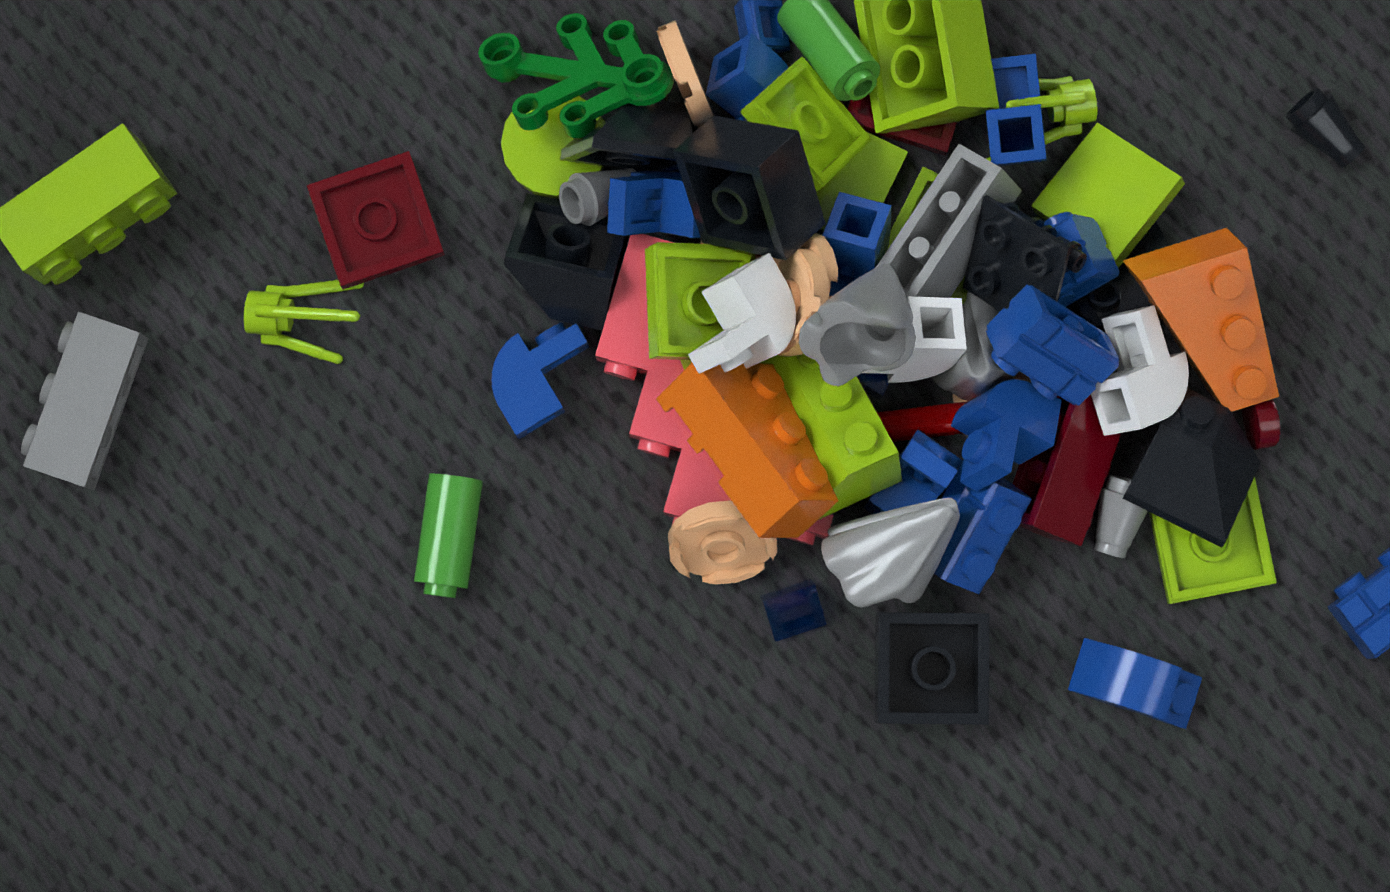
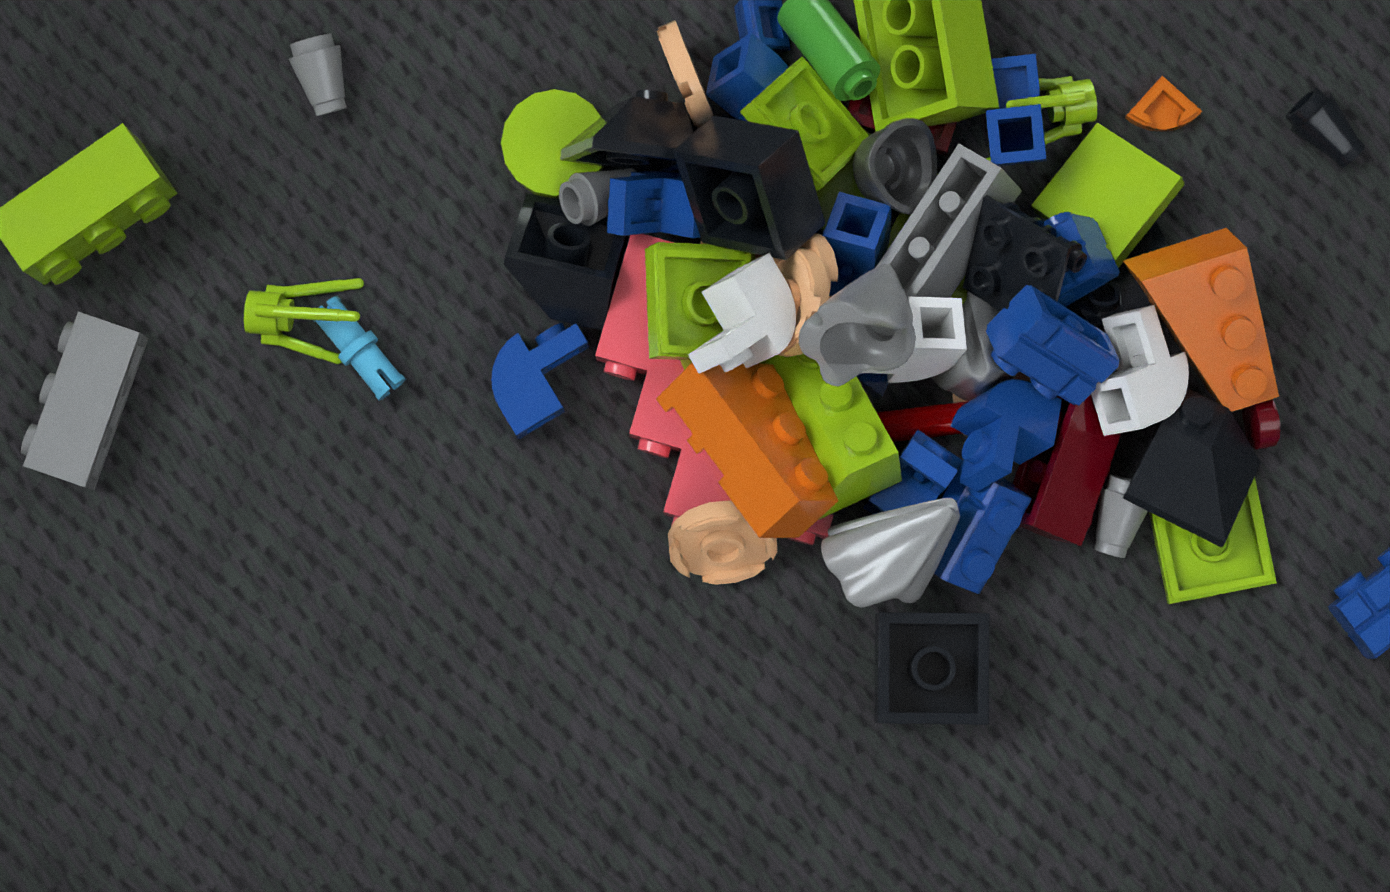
(320, 72): none -> light grey cone
(361, 352): none -> medium azure pin
(375, 220): dark red plate -> none
(448, 534): bright green brick -> none
(639, 82): green plant -> none
(793, 610): clear blue slope -> none
(897, 164): none -> flat silver helmet
(1135, 682): blue brick -> none
(1163, 108): none -> orange tile

